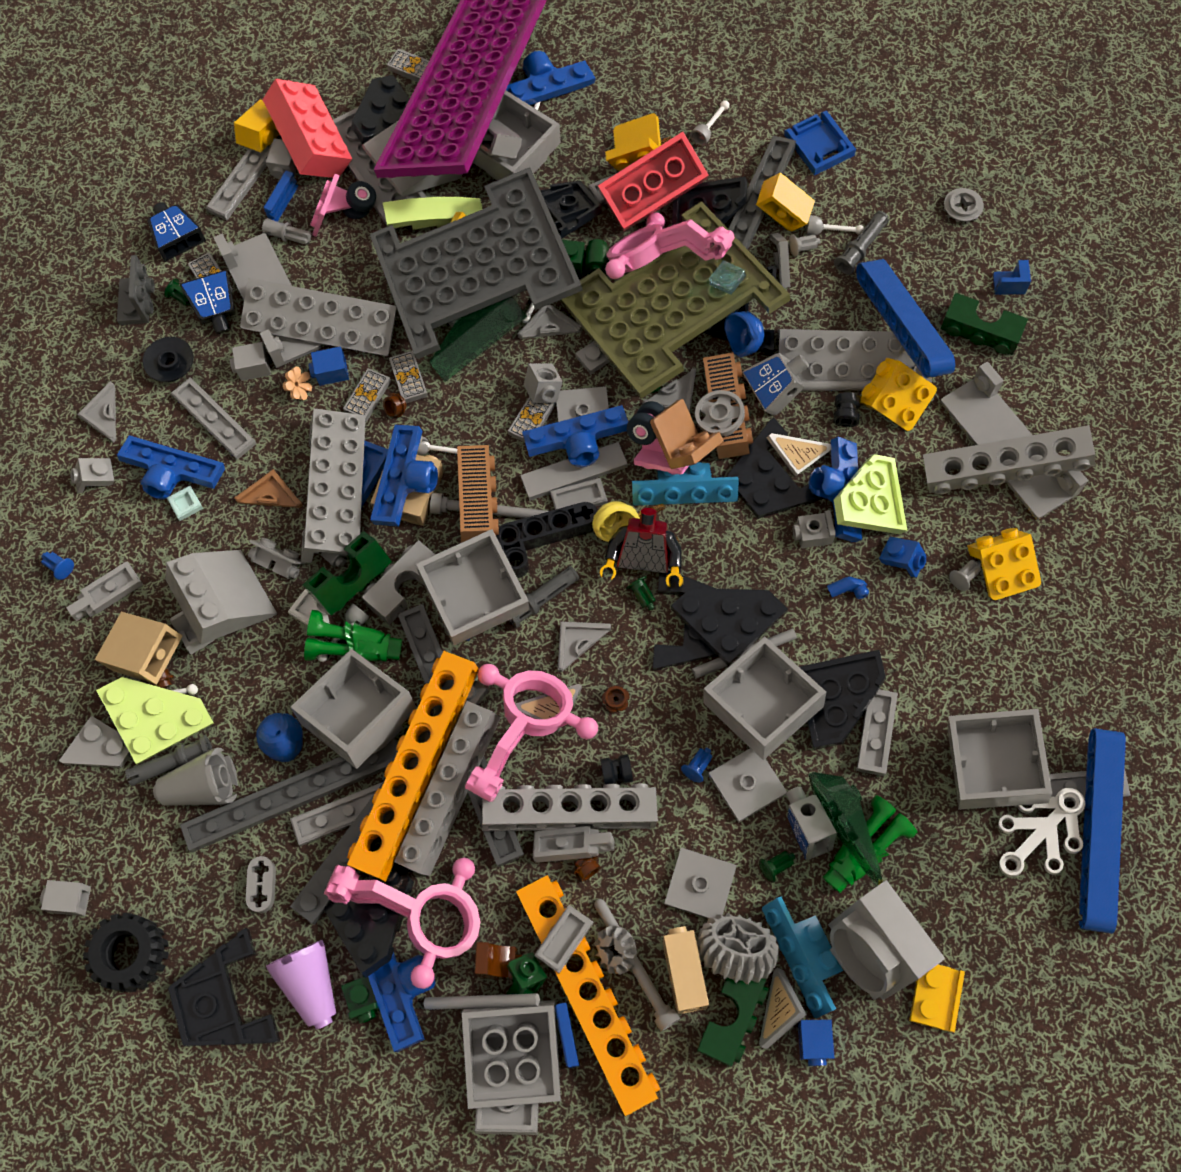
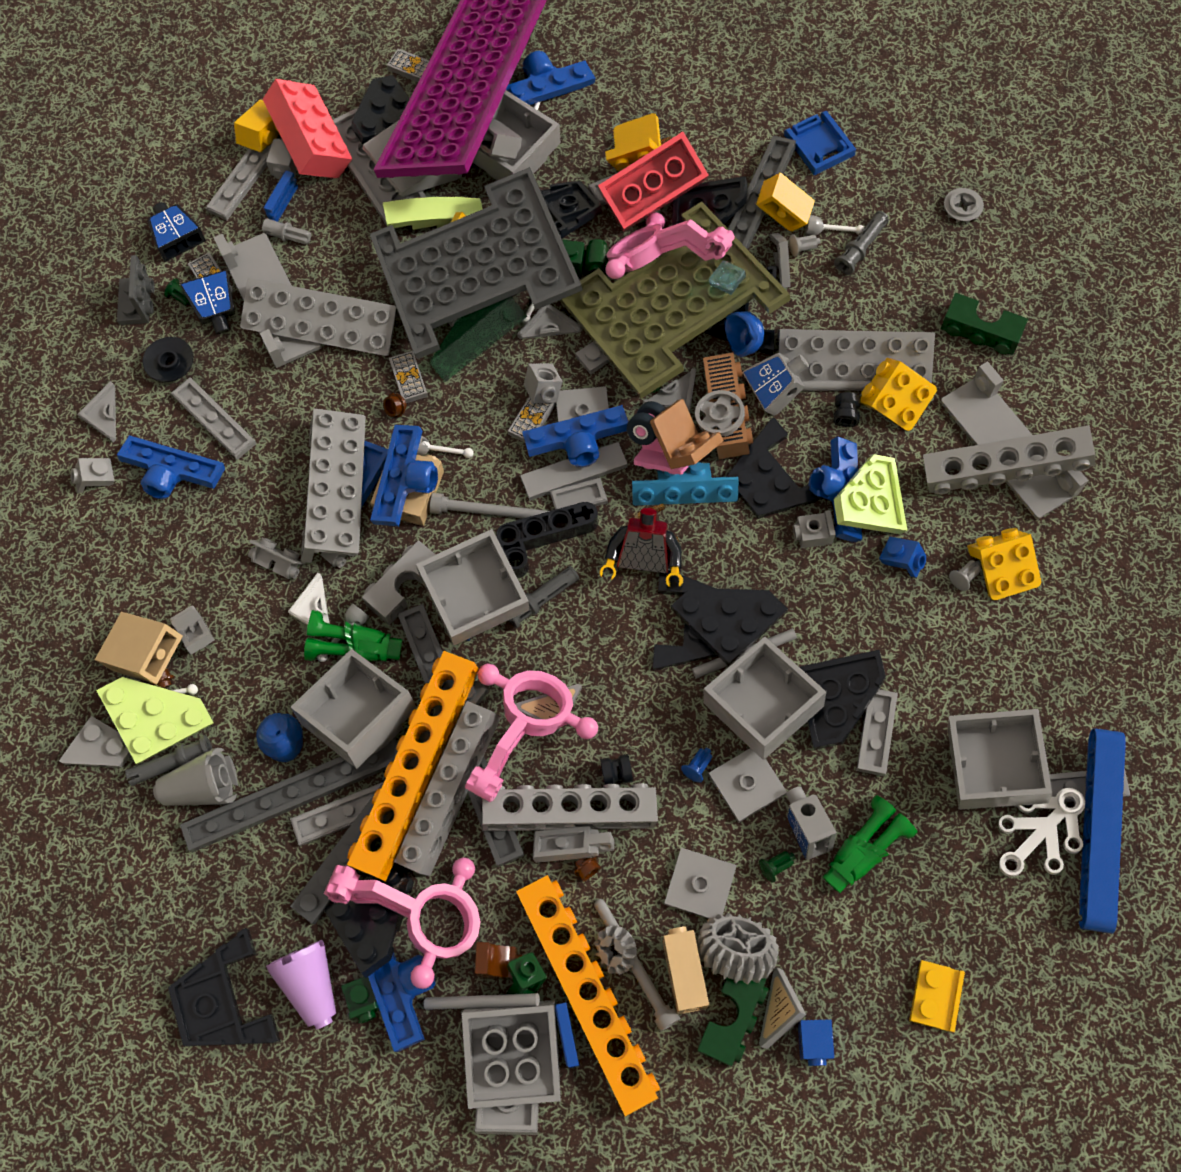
(59, 566): blue piece -> none
(65, 898): light grey brick -> none
(103, 946): black tyre -> none
(105, 591): light grey hinge -> none
(185, 503): light aqua tile -> none
(218, 593): light grey slope -> none
(250, 361): light grey brick -> none
(267, 884): light grey beam -> none
(269, 491): medium nougat tile -> none
(297, 383): light nougat plant -> none
(329, 366): blue brick -> none
(353, 202): plate -> none
(366, 562): dark green arch -> none
(367, 393): light grey tile -> none
(475, 491): medium nougat brick -> none
(564, 939): light grey tile -> none
(577, 639): light grey tile -> none
(611, 518): light yellow hair -> none
(611, 693): reddish brown plate -> none
(642, 593): dark green piece -> none
(704, 129): light grey hinge -> none
(798, 452): tile -> none
(806, 954): dark azure bracket -> none
(846, 815): clear green wedge -> none
(849, 584): blue arm -> none
(882, 943): light grey container -> none
(905, 319): blue beam -> none
(1013, 281): blue panel -> none

